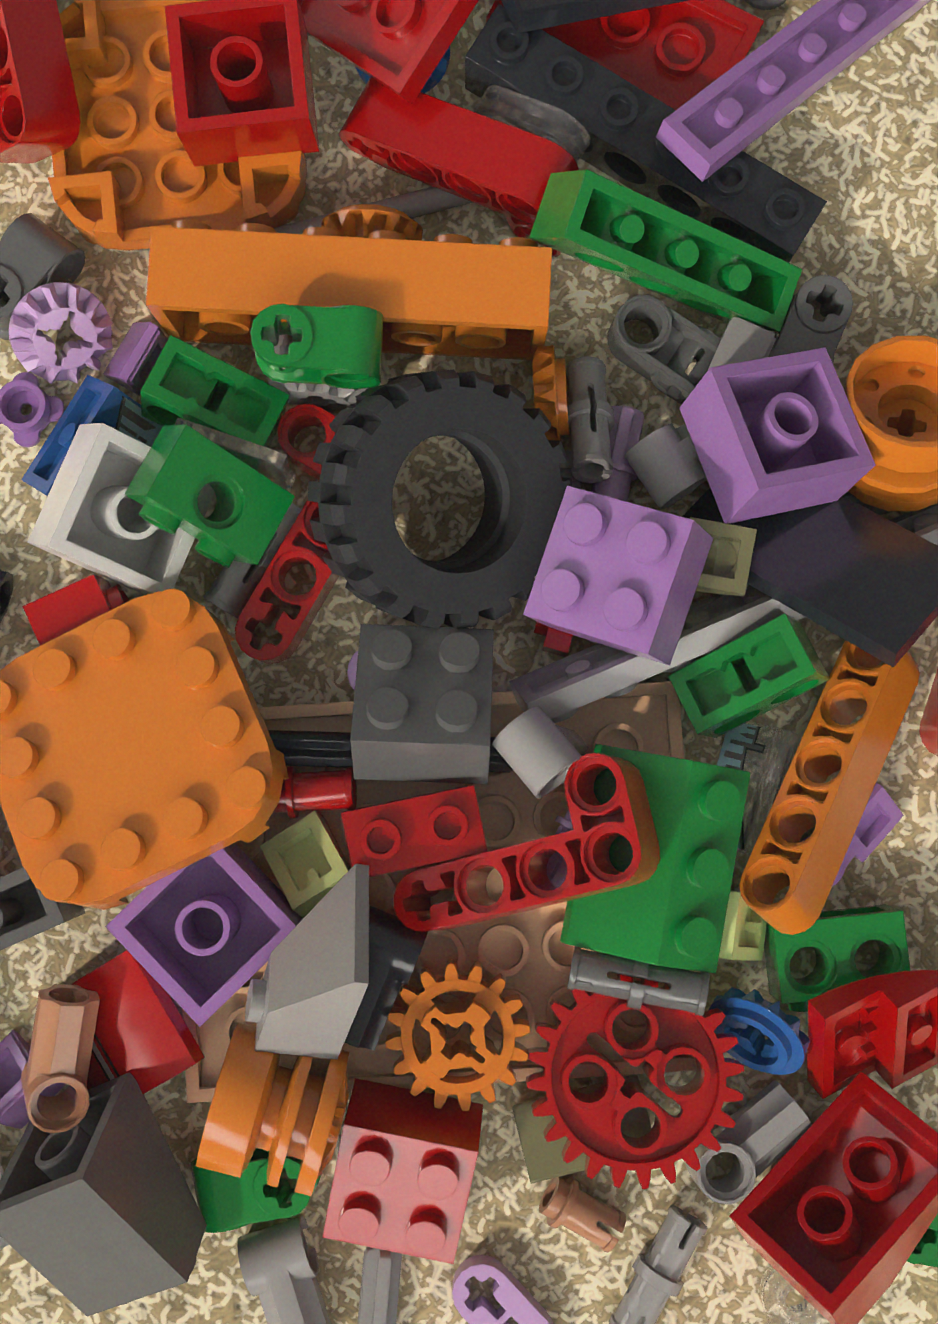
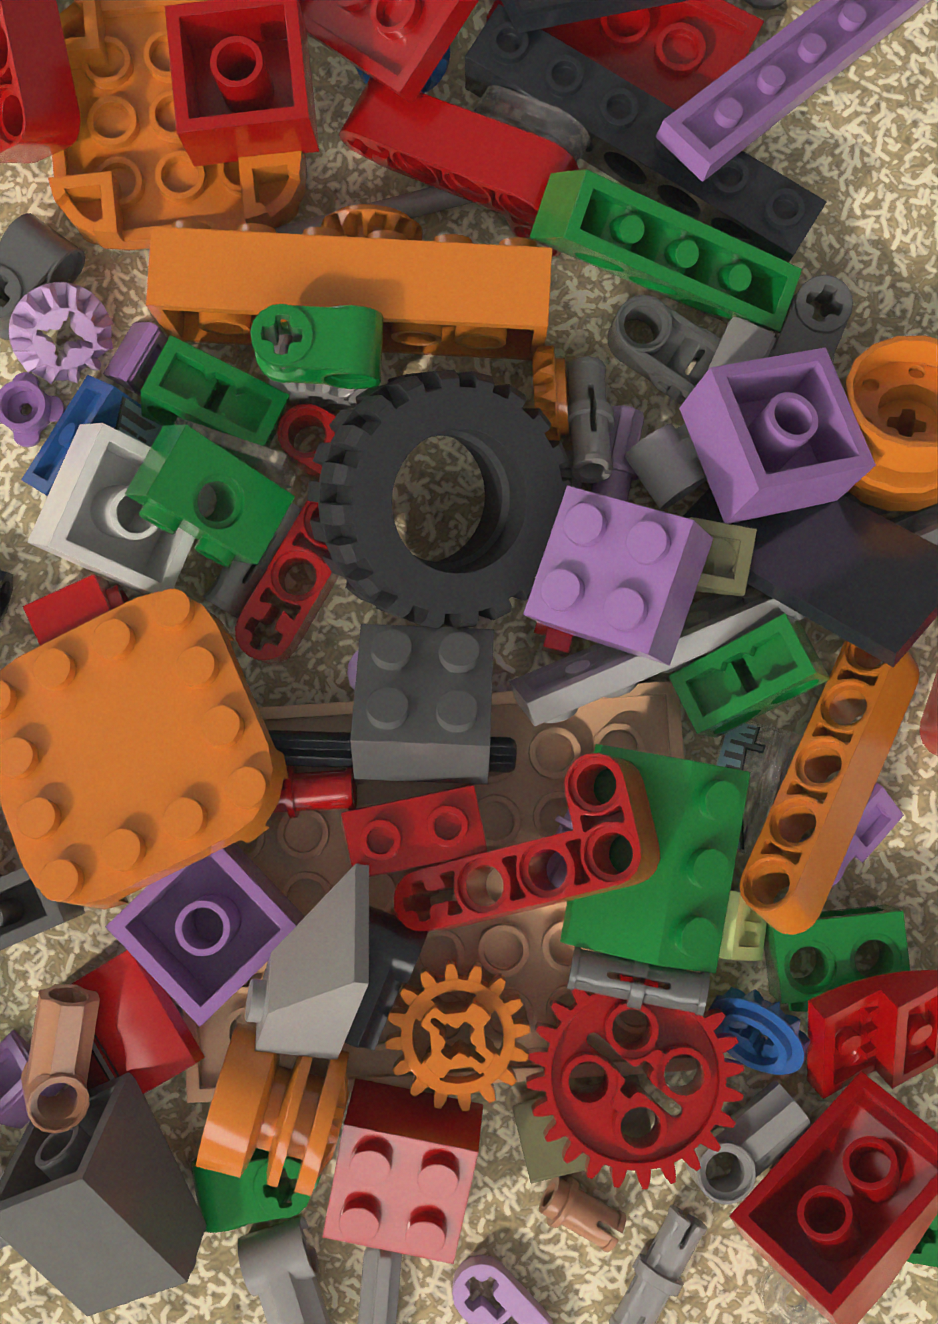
(306, 862): yellowish green bracket -> none
(539, 750): light grey piece -> none

